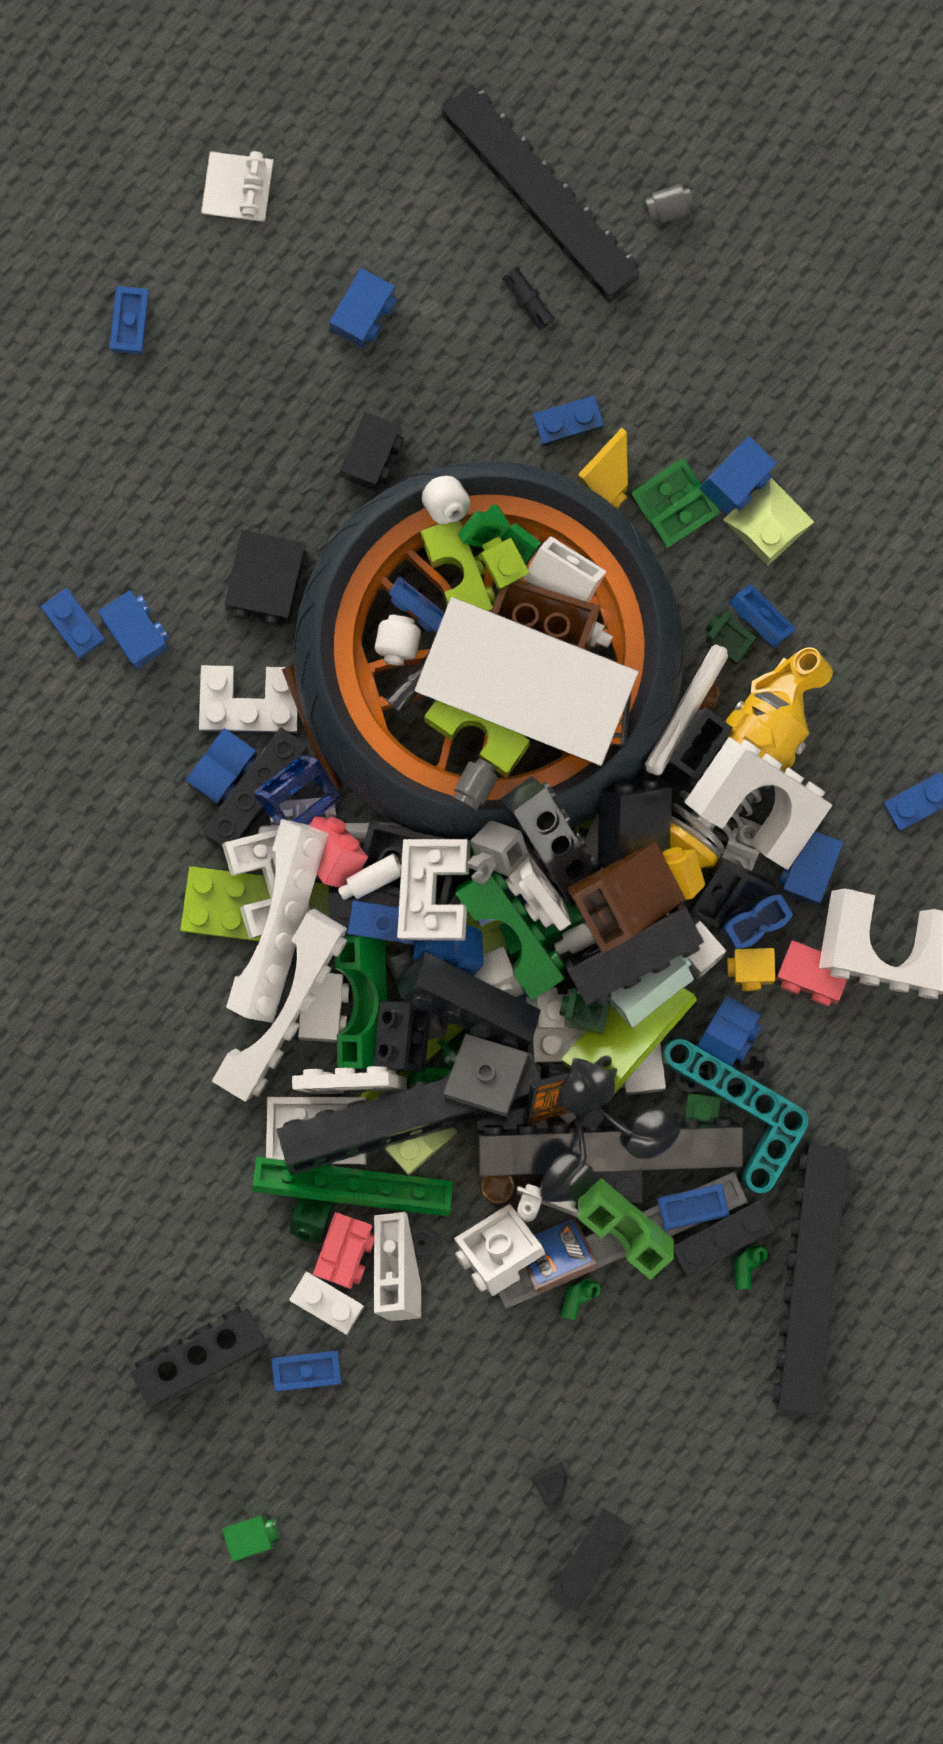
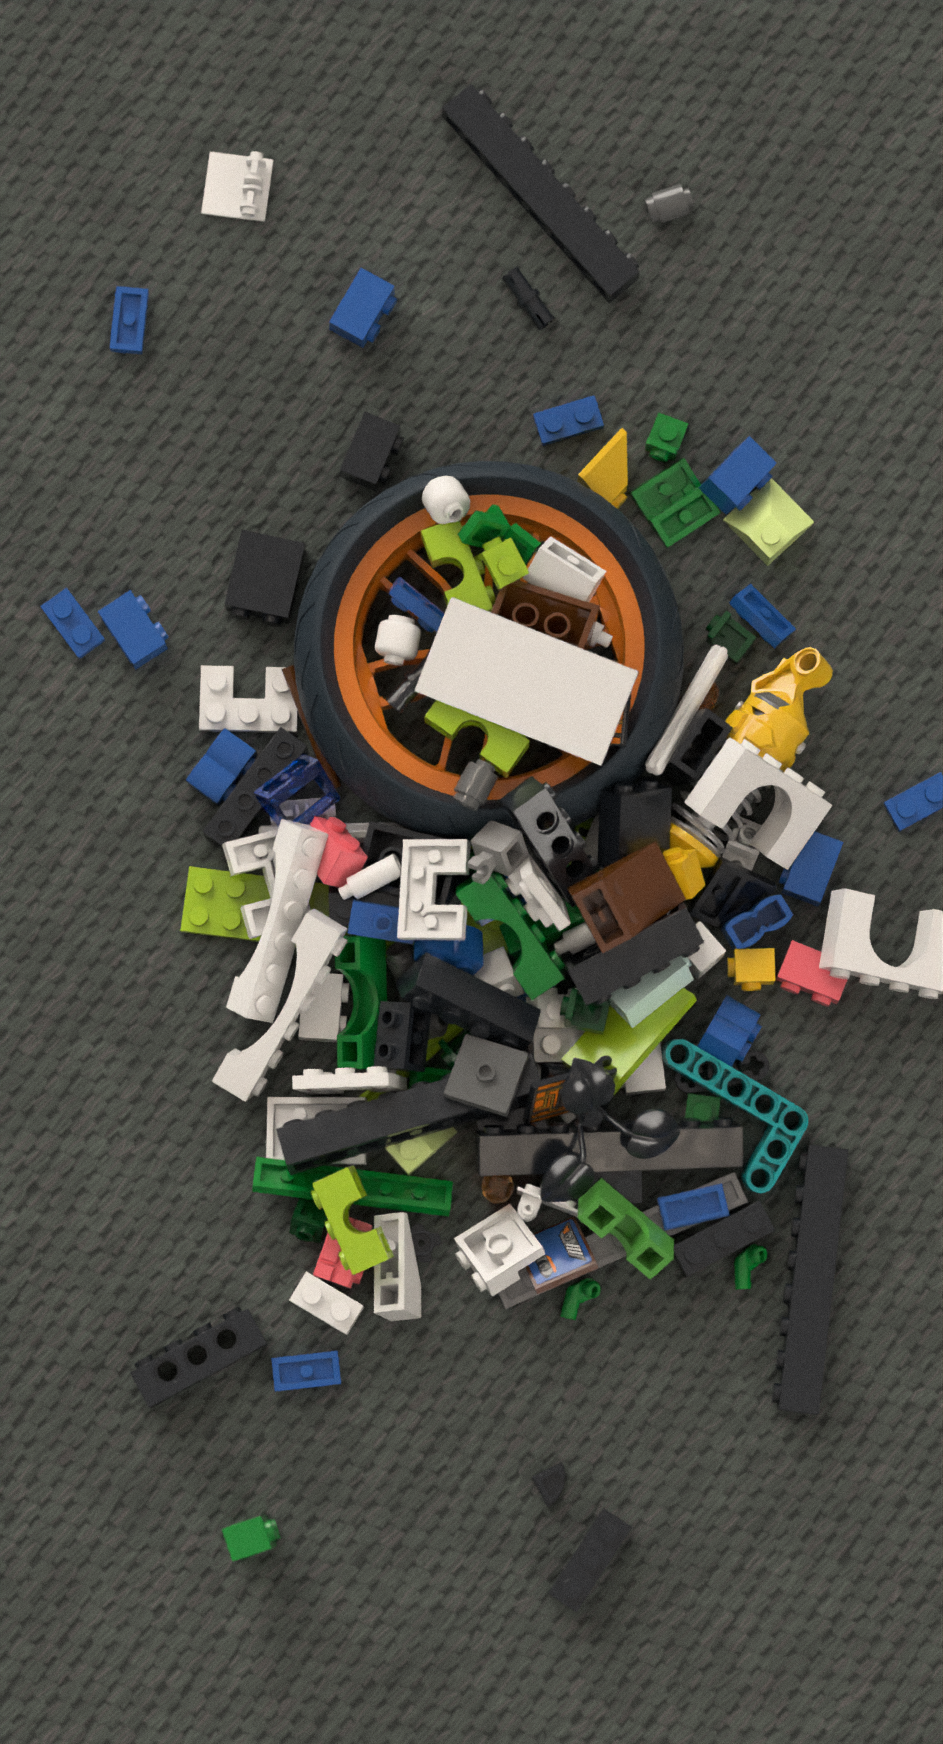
(358, 1247): none -> lime arch
(665, 438): none -> green bracket

